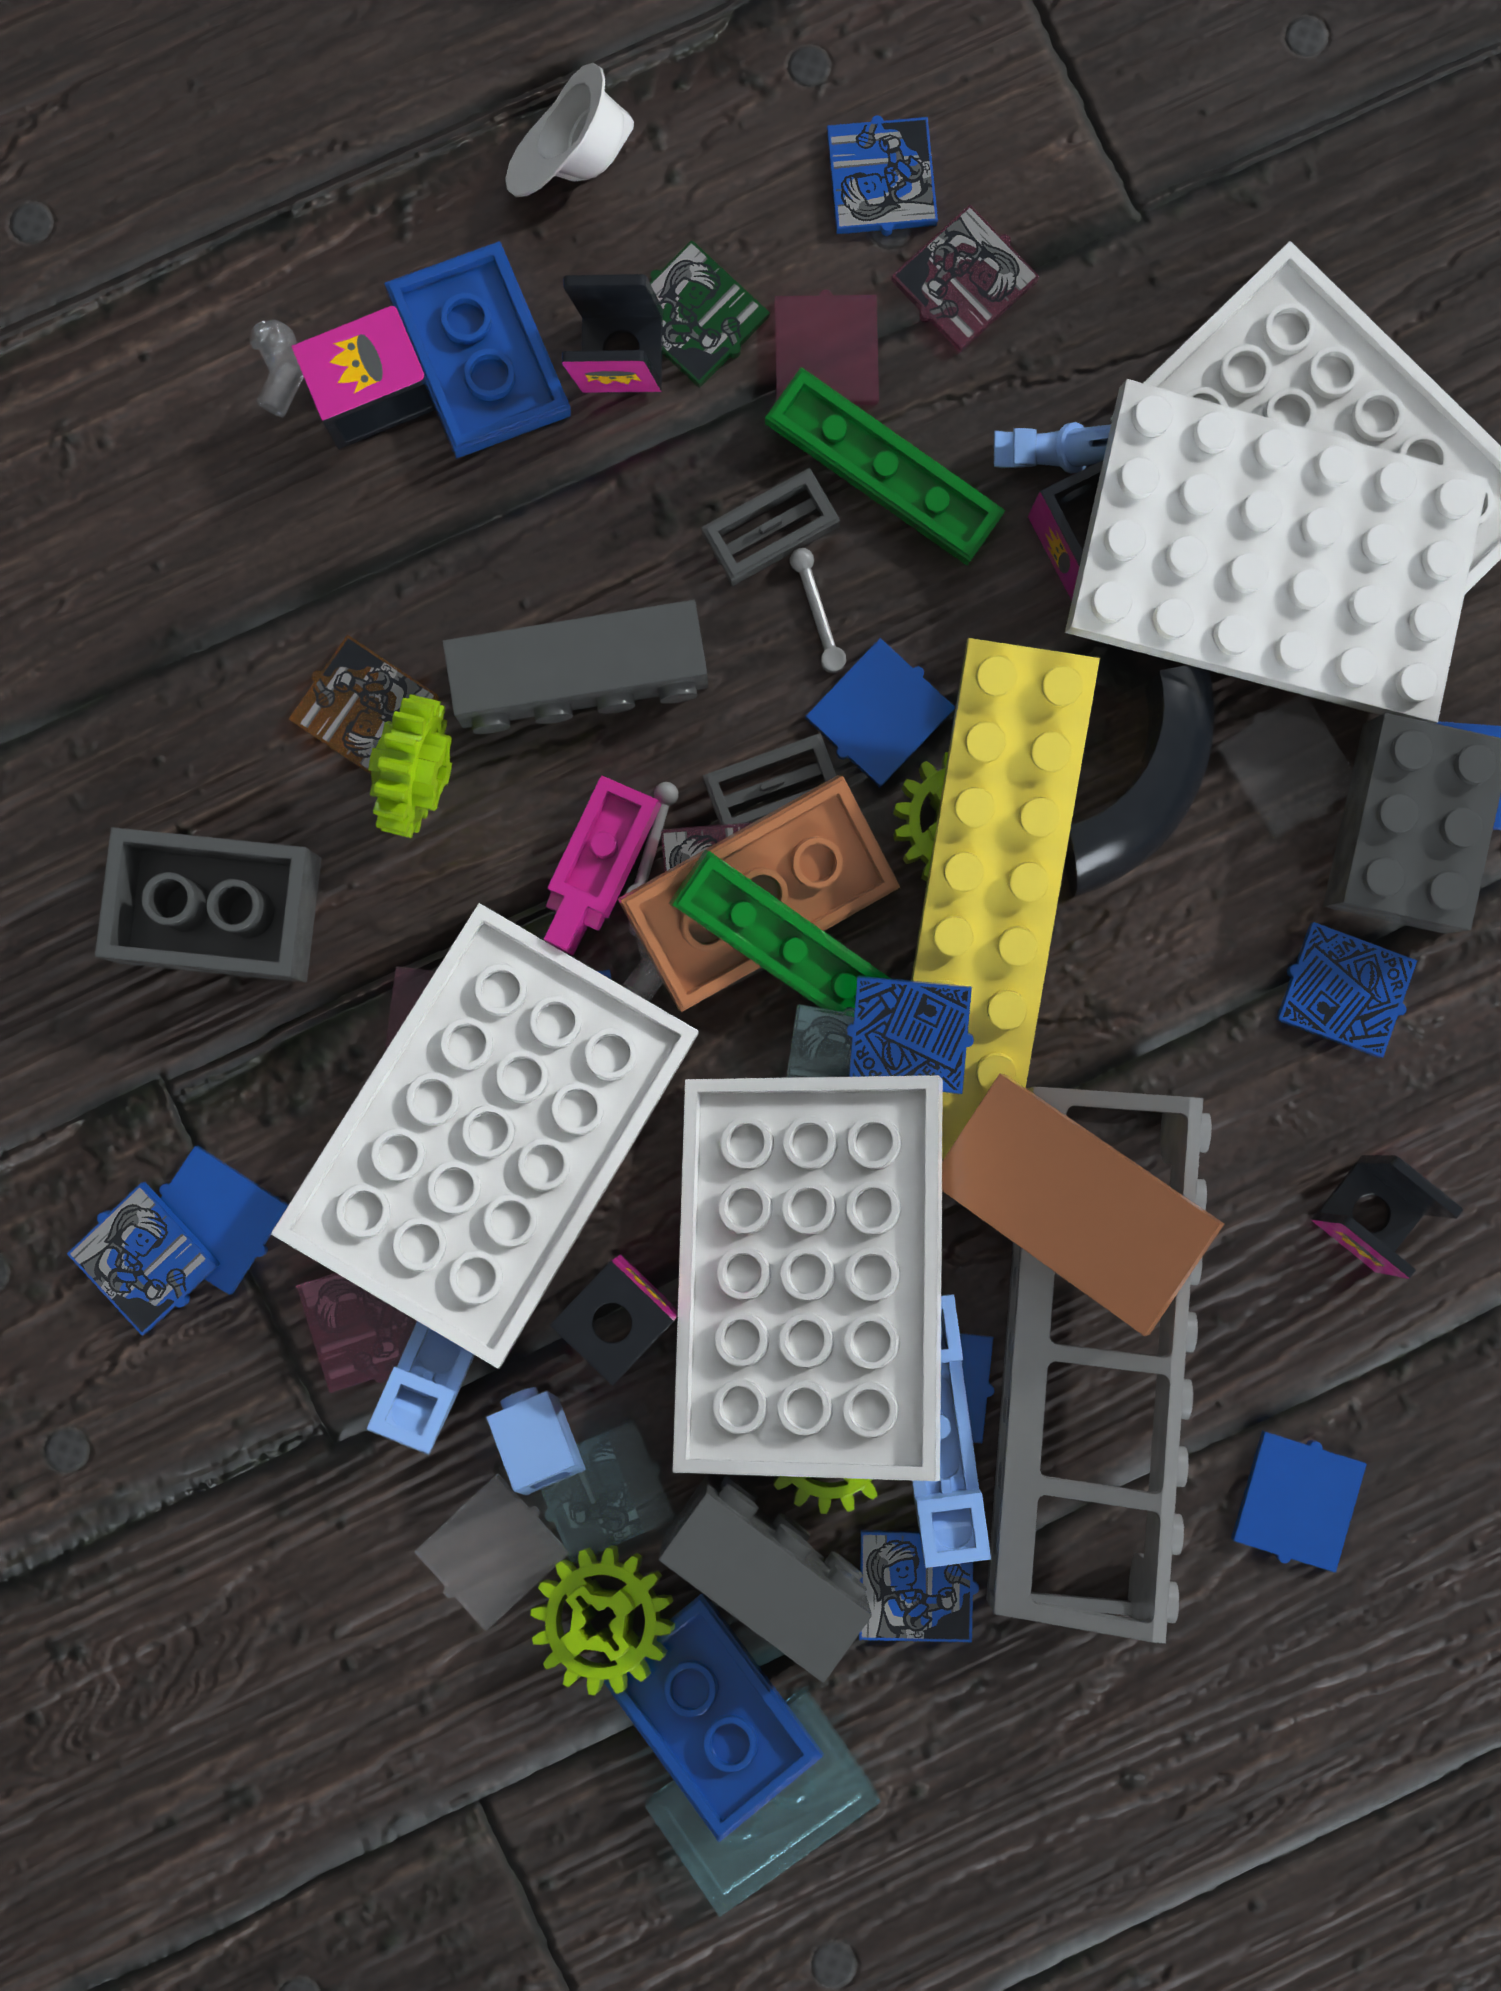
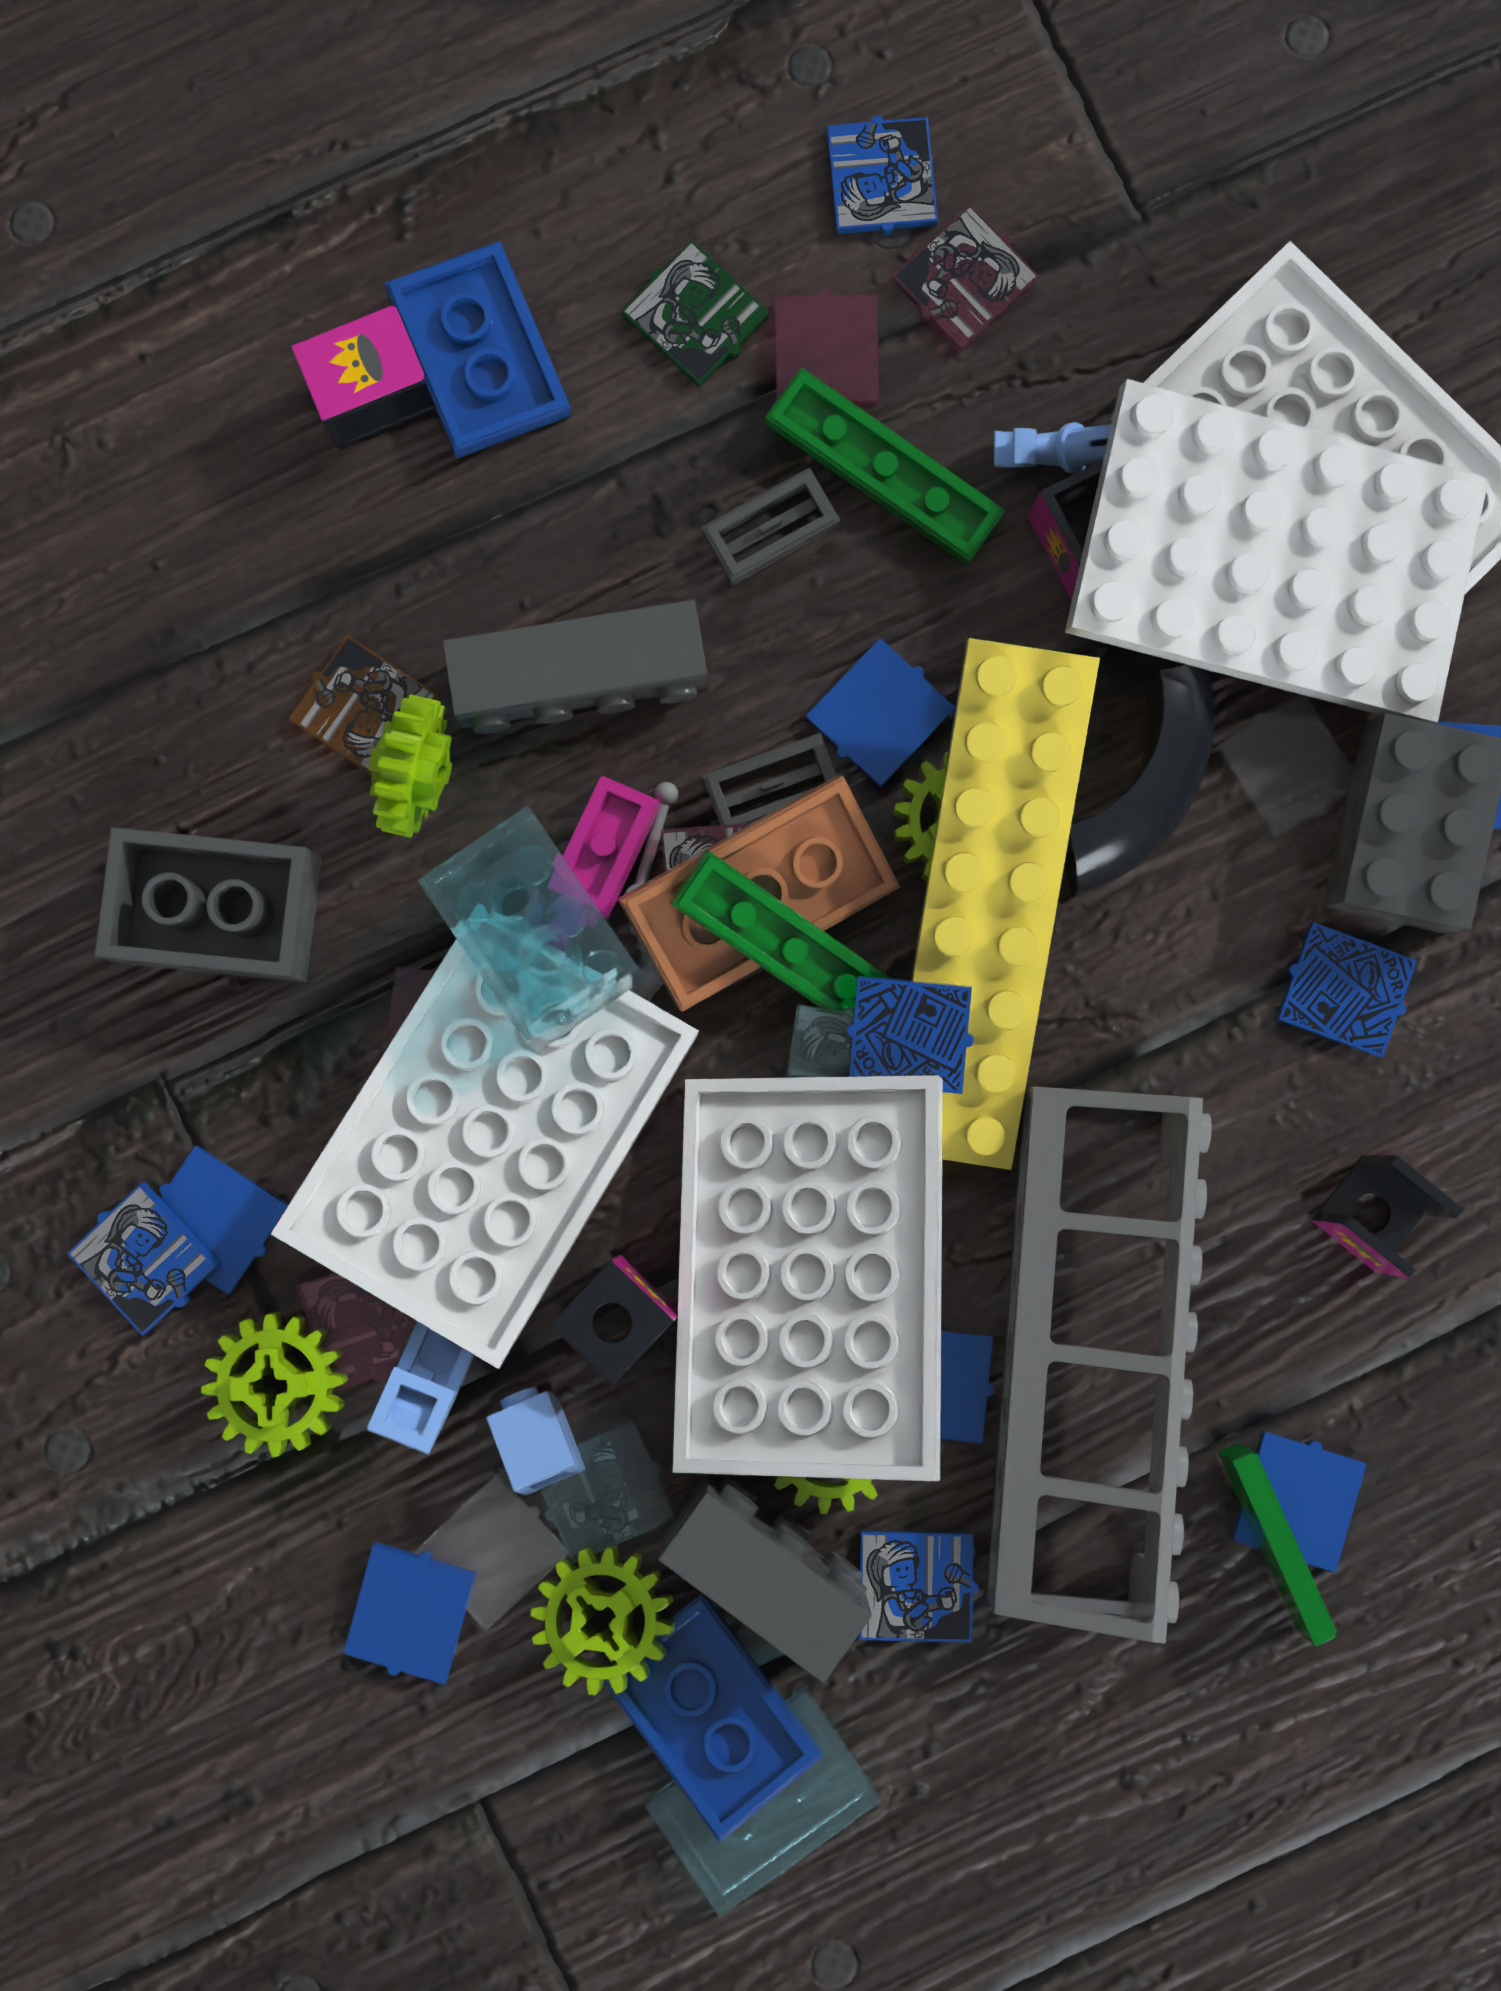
(274, 343): clear arm -> none
(274, 1410): none -> lime gear
(409, 1613): none -> blue piece
(531, 929): none -> clear light blue brick
(573, 137): white piece -> none
(612, 307): black piece -> none
(833, 657): light grey hinge -> none
(952, 1509): light blue slope -> none
(1077, 1204): nougat tile -> none
(1278, 1544): none -> green tile

